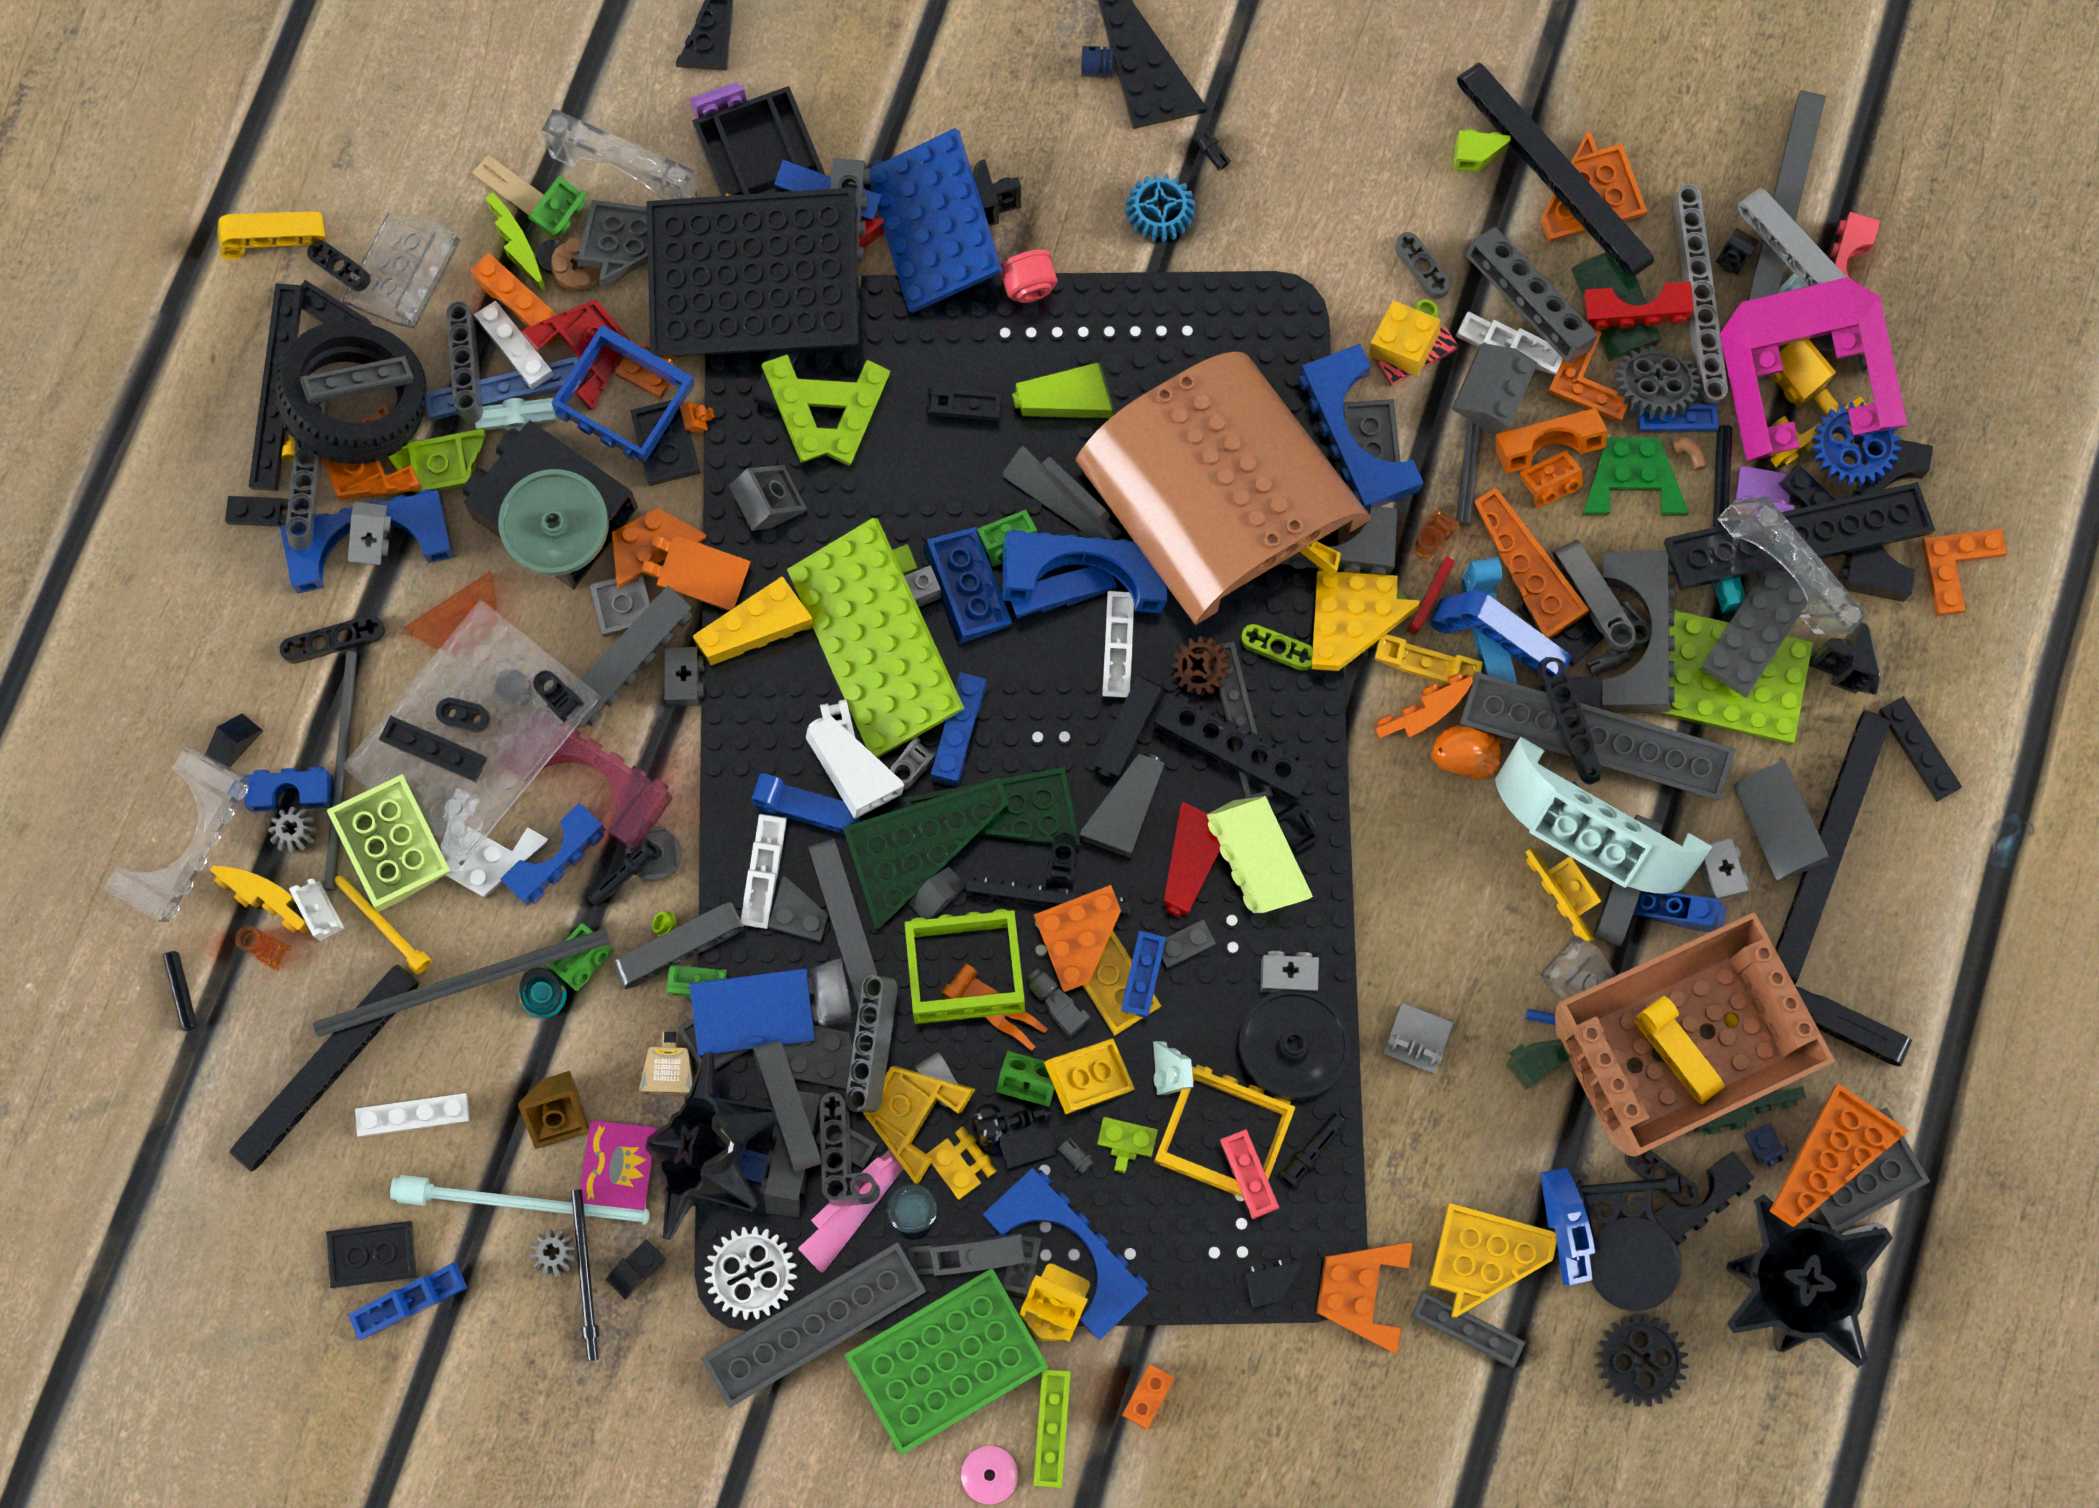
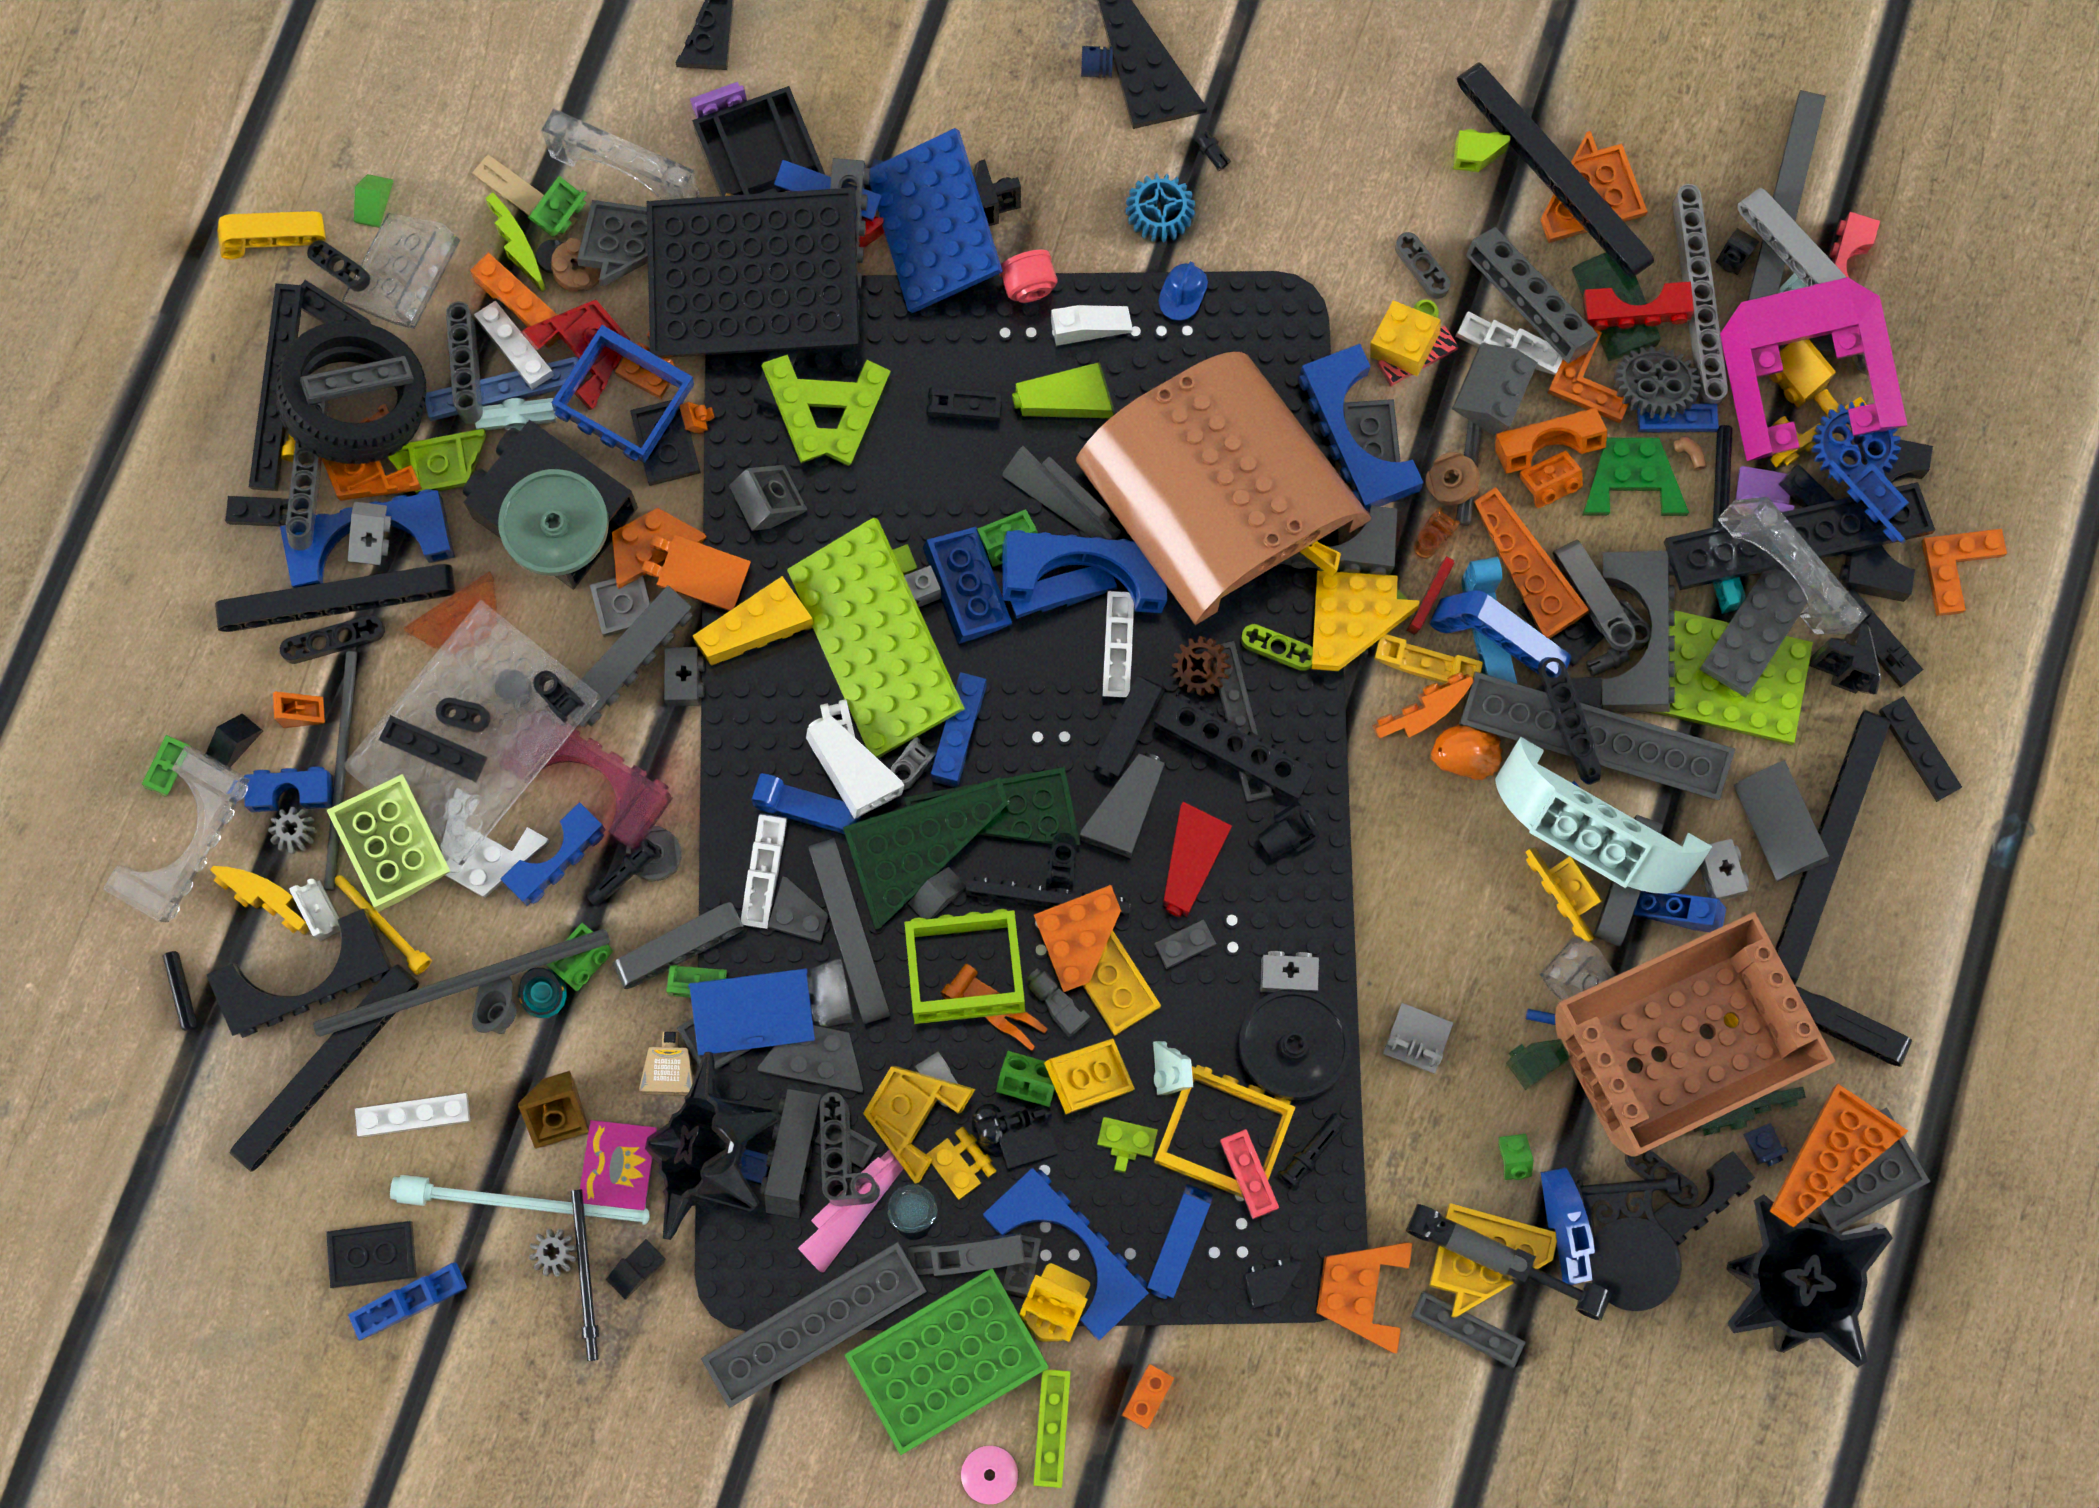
(160, 774): none -> bright green hinge
(249, 1006): none -> black arch
(266, 948): clear orange piece -> none
(298, 709): none -> orange slope
(335, 598): none -> black beam
(371, 200): none -> bright green slope
(494, 1006): none -> dark grey piece
(664, 923): lime plate -> none
(740, 1249): white gear -> none
(788, 1106): dark grey beam -> none
(862, 1054): dark grey beam -> none
(1076, 1156): dark grey pin -> none
(1089, 322): none -> white slope
(1143, 974): blue plate -> none
(1179, 1241): none -> blue slope
(1183, 291): none -> blue piece
(1258, 854): yellowish green slope -> none
(1459, 491): none -> medium nougat plate
(1512, 1264): none -> black piece
(1516, 1156): none -> bright green bracket
(1655, 1339): black gear -> none
(1678, 1050): yellow beam -> none
(1877, 493): none -> blue bracket
(1898, 664): none -> black hinge

